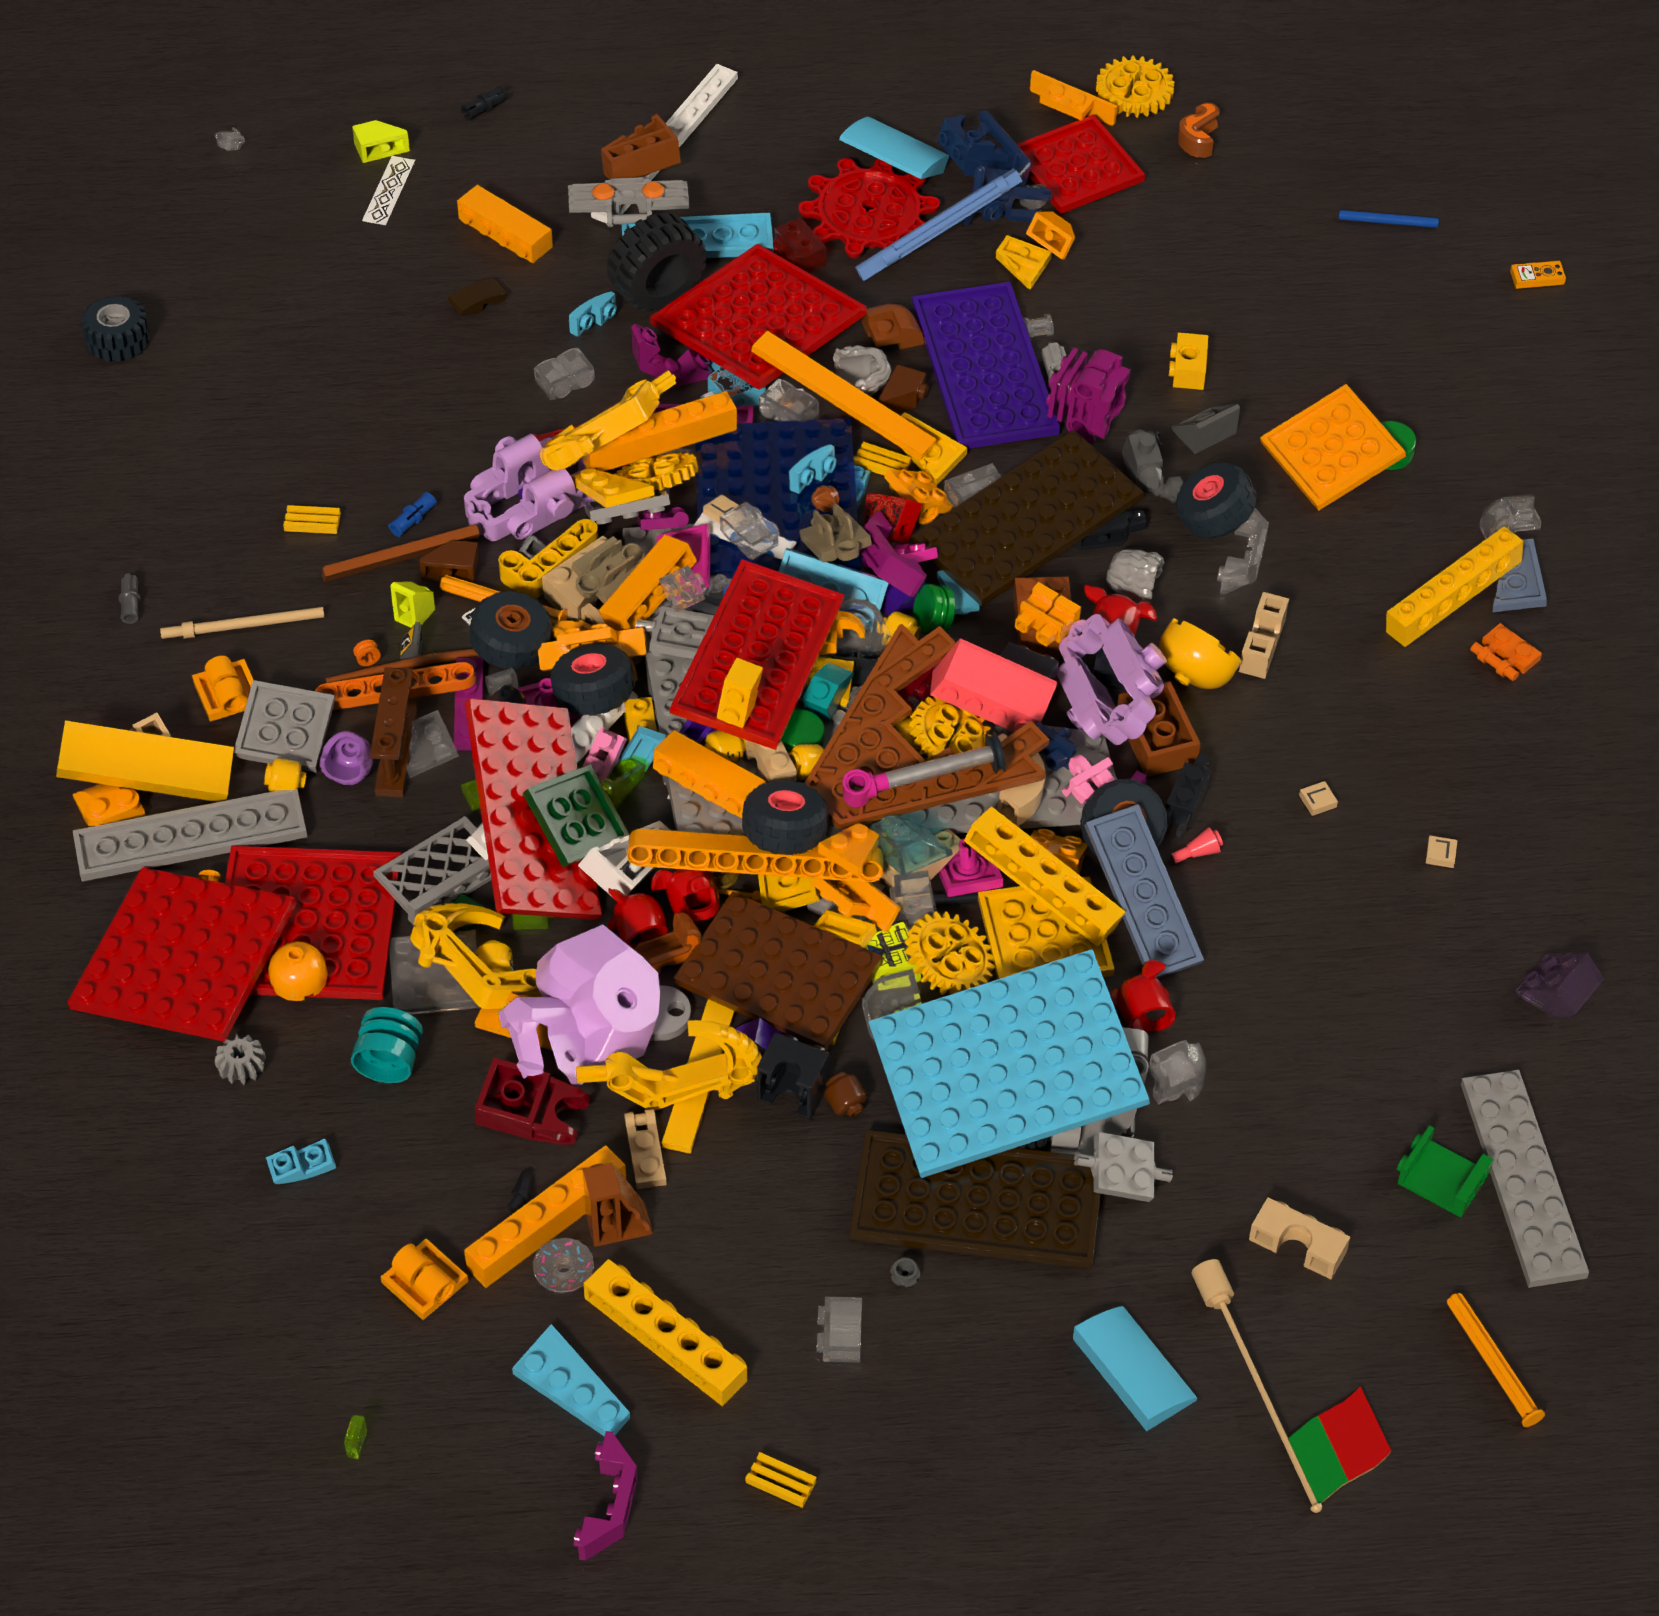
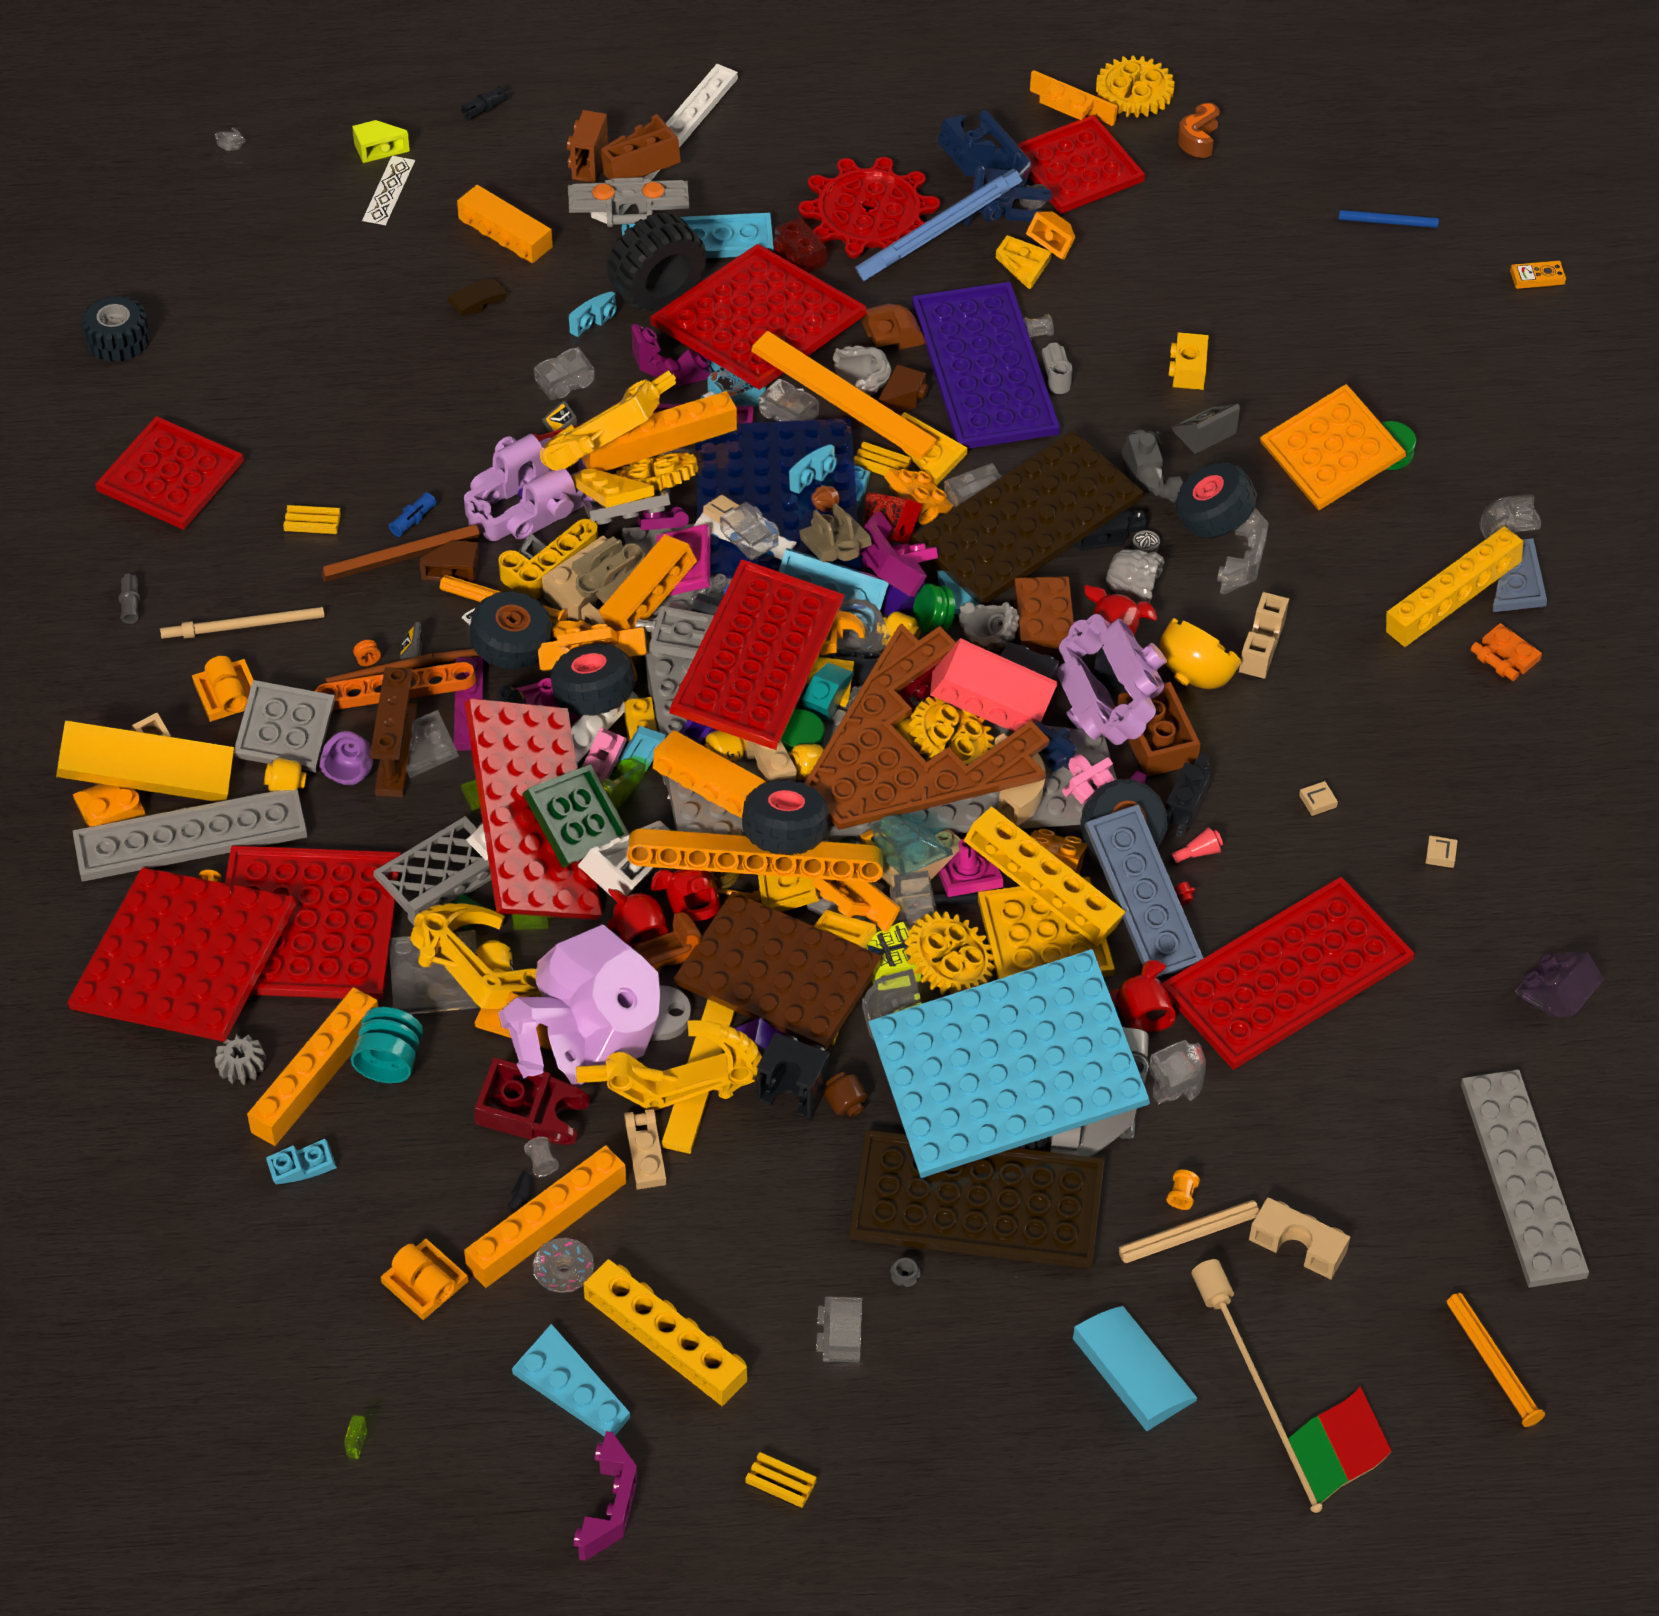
(169, 472): none -> red plate
(297, 971): light orange cylinder -> none
(310, 1069): none -> light orange brick
(411, 603): neon yellow slope -> none
(497, 680): clear brick -> none
(541, 1156): none -> clear bush
(560, 418): none -> slope
(586, 145): none -> dark orange brick
(613, 1206): dark orange wedge -> none
(682, 588): clear brick -> none
(739, 692): yellow brick -> none
(850, 847): light orange wing -> none
(895, 148): medium azure slope -> none
(983, 626): none -> light grey hair
(991, 753): piece -> none
(1047, 614): light orange hips -> none
(1088, 392): magenta piece -> none
(1123, 1167): light grey plate -> none
(1146, 541): none -> tile
(1183, 1189): none -> light orange bush
(1184, 893): none -> red plate
(1188, 1231): none -> tan axle
(1287, 972): none -> red plate
(1442, 1174): green panel -> none

